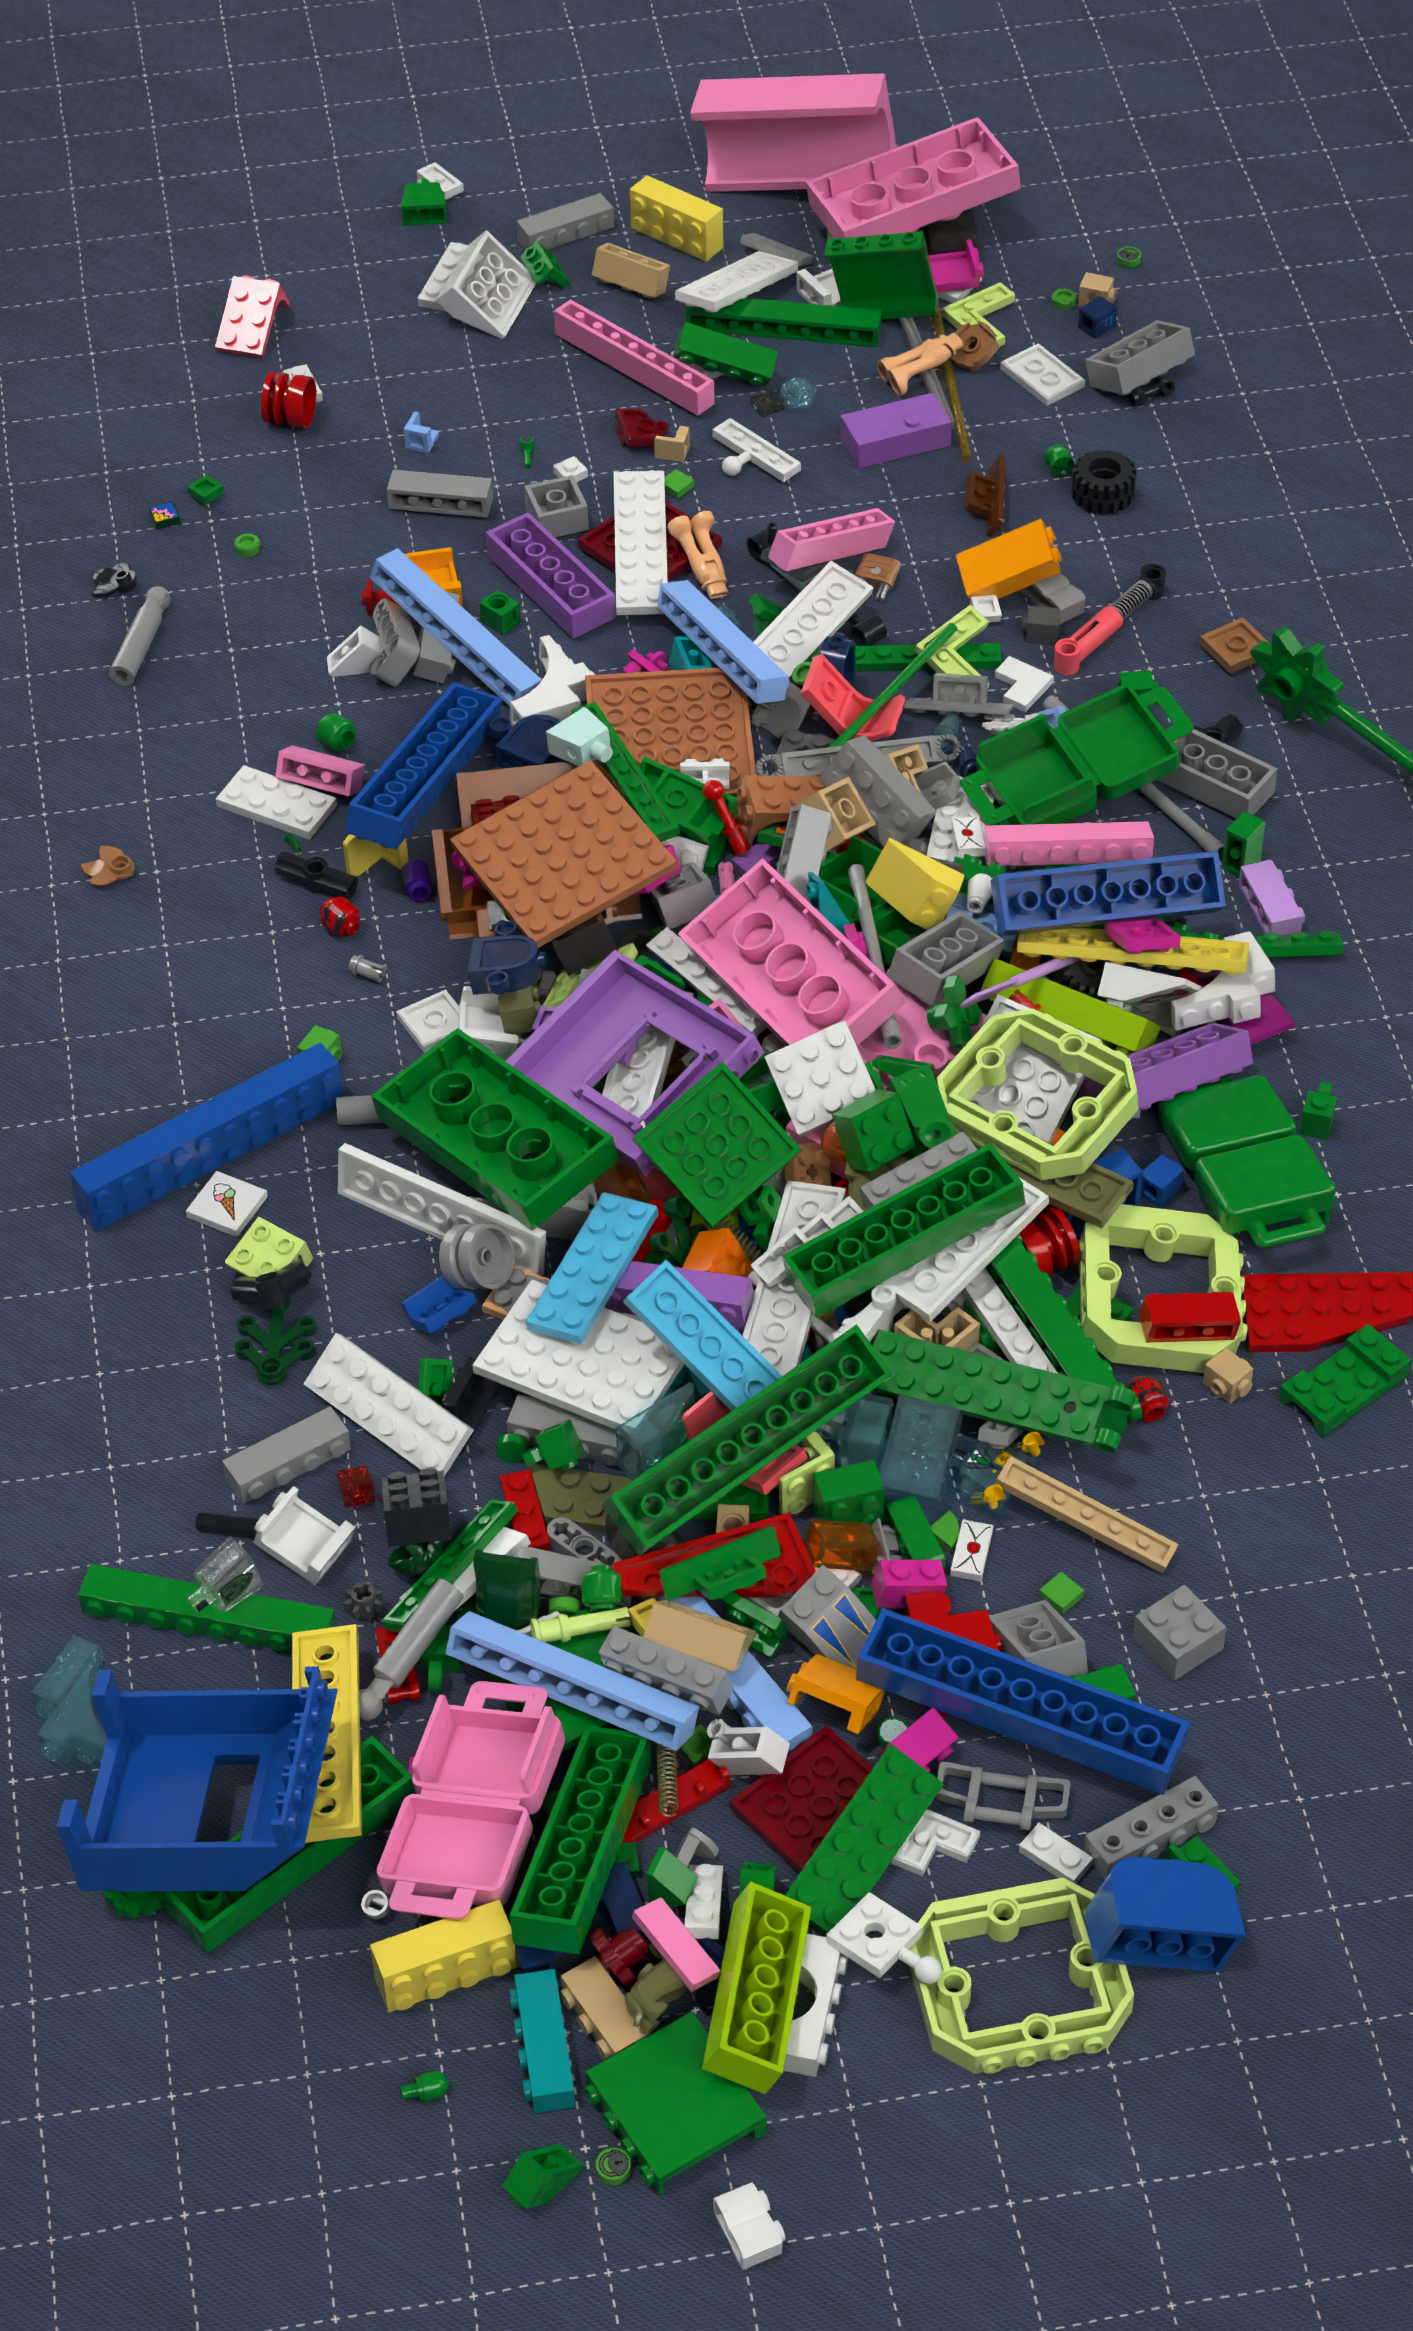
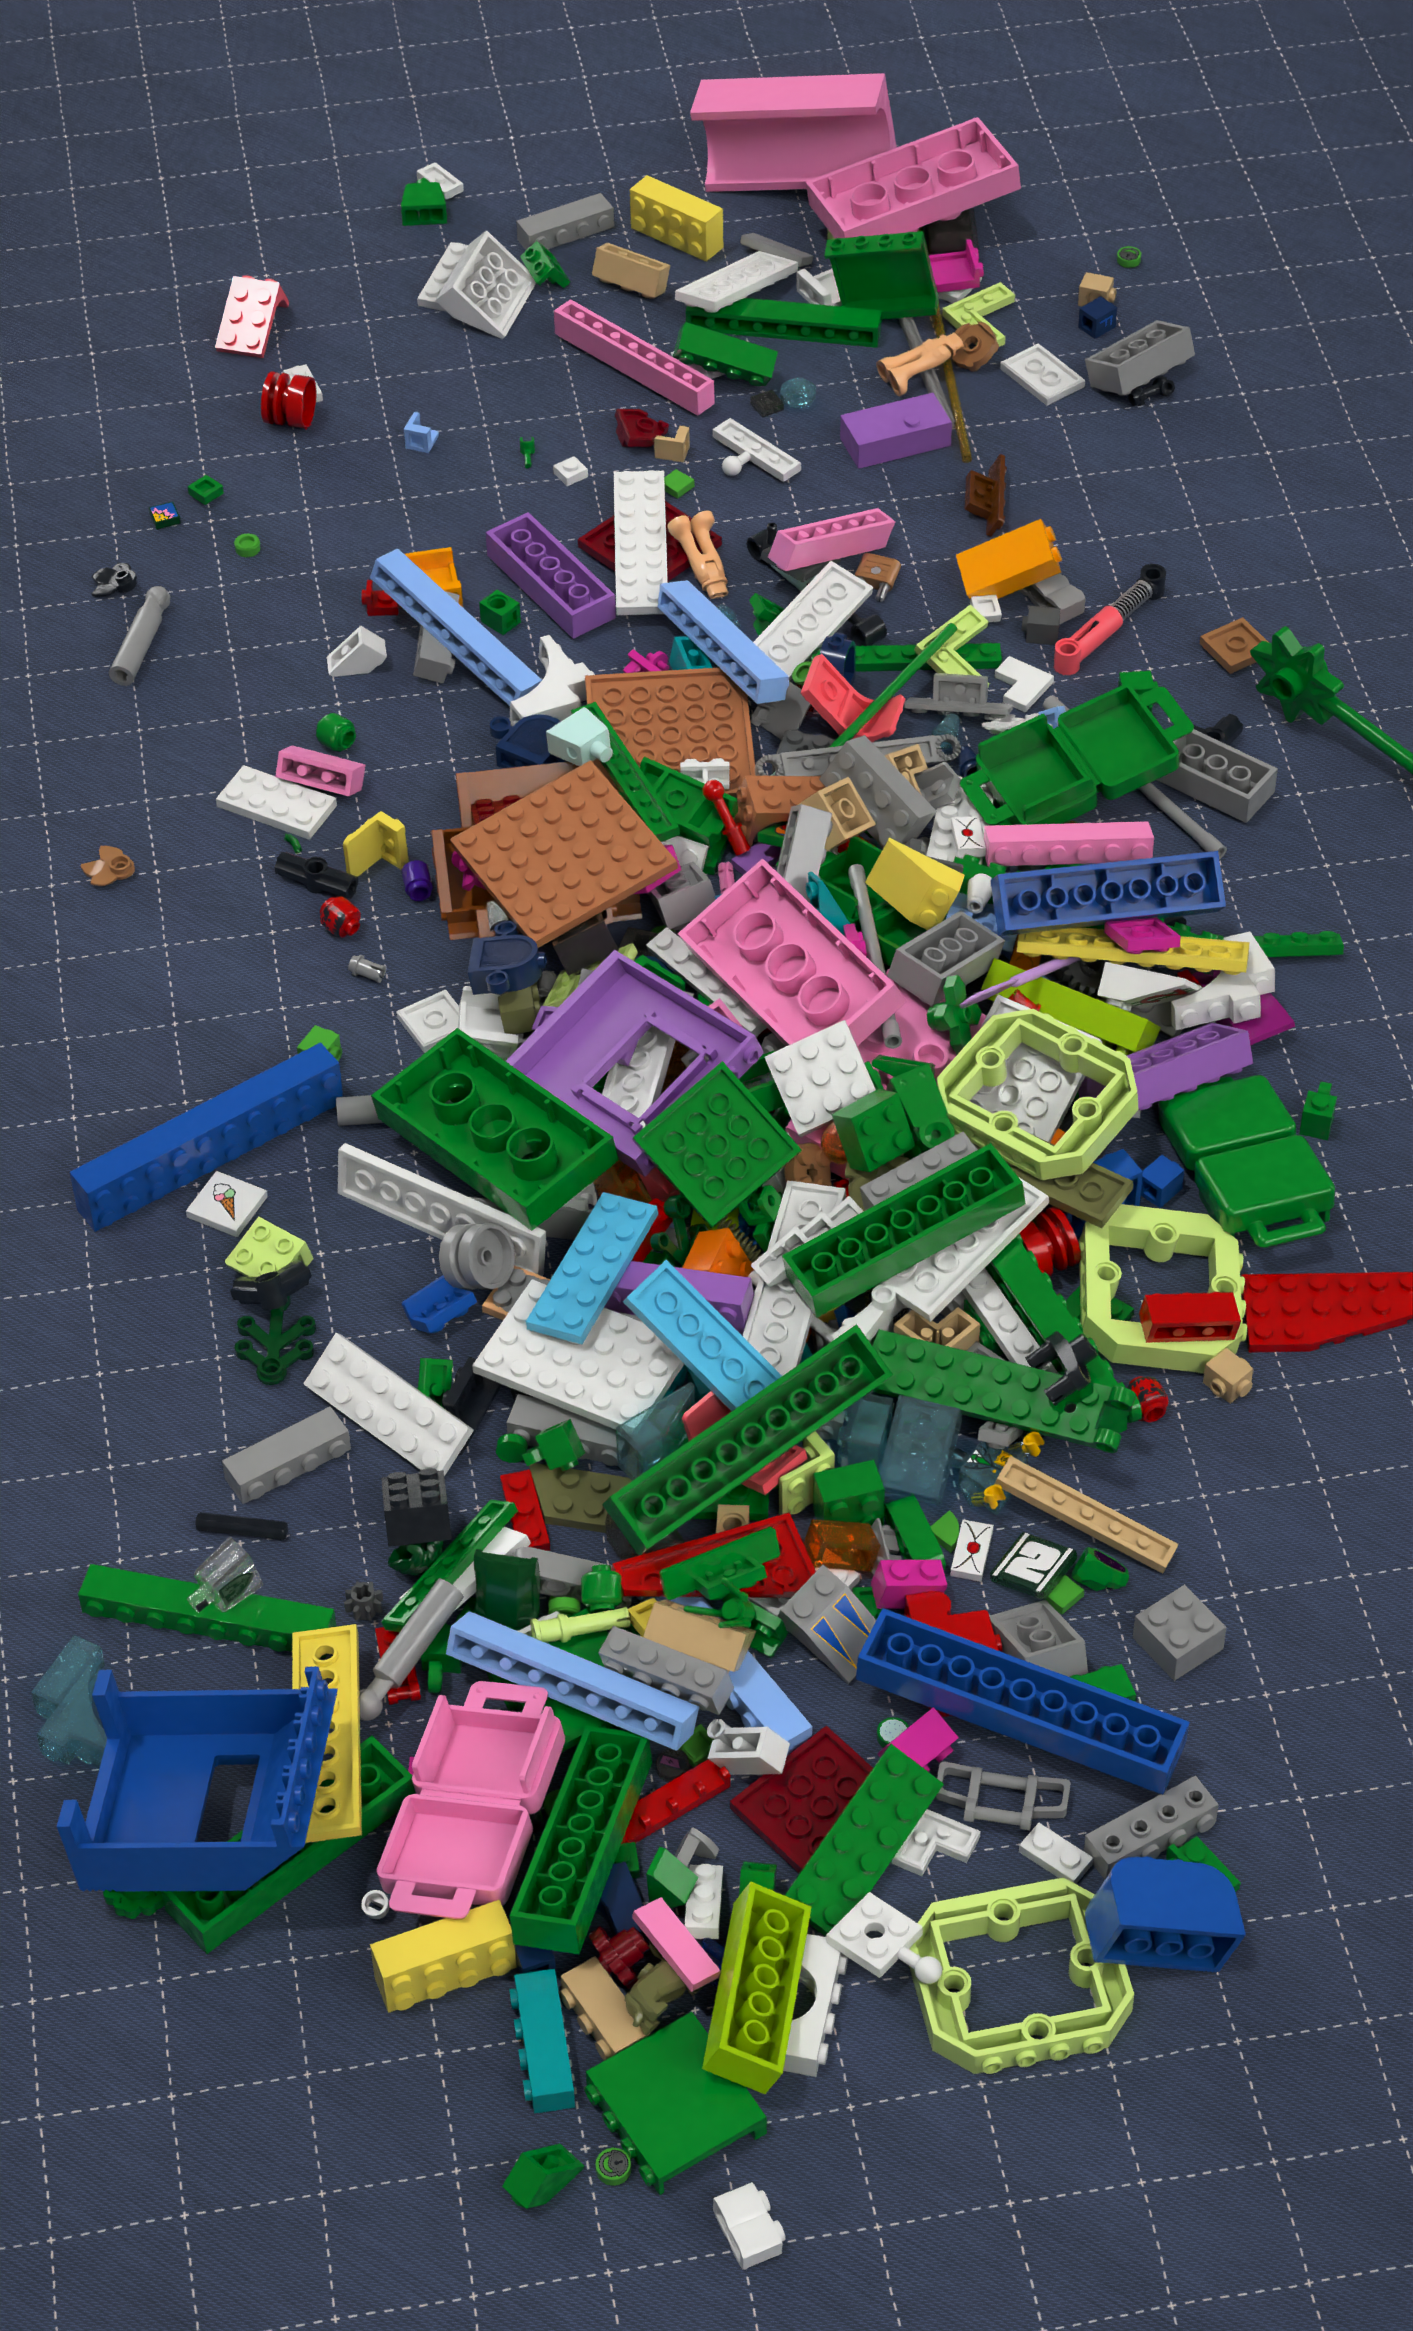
(302, 1536): white panel -> none
(355, 1486): clear red bracket -> none
(398, 642): light grey beam -> none
(422, 766): blue brick -> none
(426, 2087): green cylinder -> none
(440, 493): light grey brick -> none
(558, 505): light grey brick -> none
(578, 1538): light grey beam -> none
(674, 1791): olive piece -> none
(735, 1611): none -> green plant
(837, 1686): light orange panel -> none
(1033, 1565): none -> tile
(1059, 460): green wheel -> none
(1064, 299): bright green tile -> none
(1073, 1356): none -> black connector
(1099, 1571): none -> green rock
(1103, 482): black tyre -> none
(1243, 843): green brick -> none
(1270, 898): lavender brick -> none
(1347, 1380): green piece -> none

